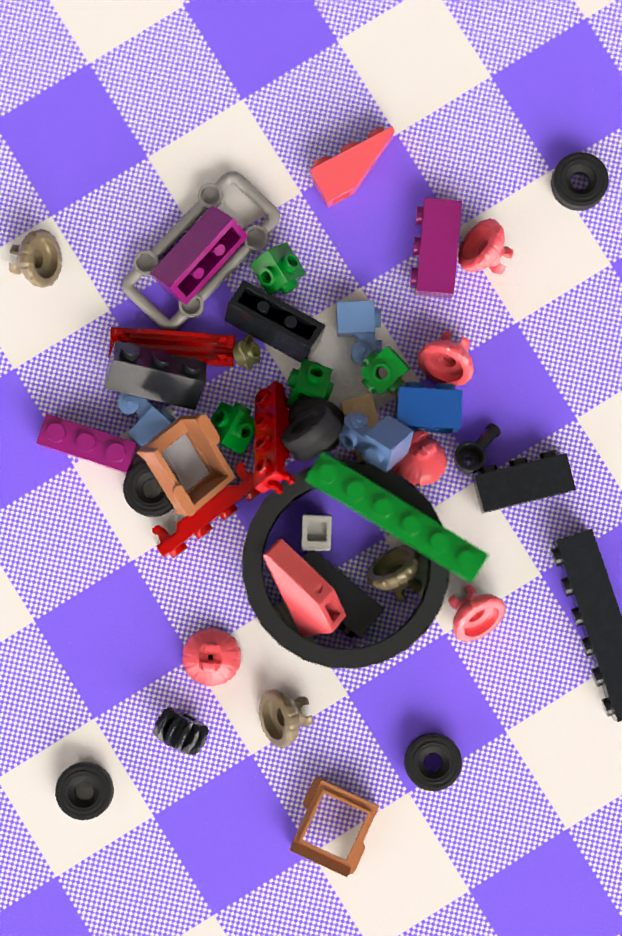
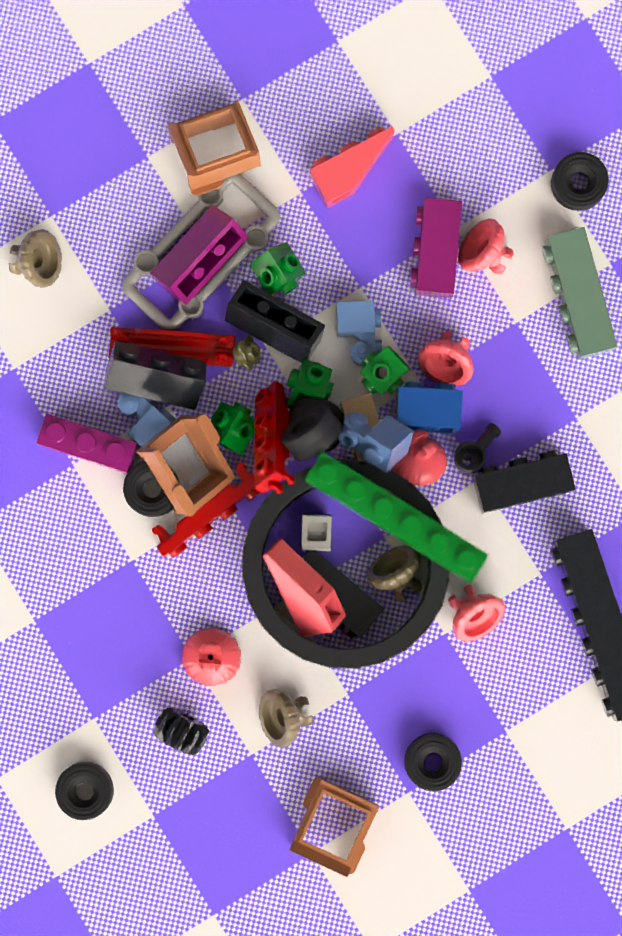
(210, 175): none -> nougat piece
(580, 293): none -> sand green brick

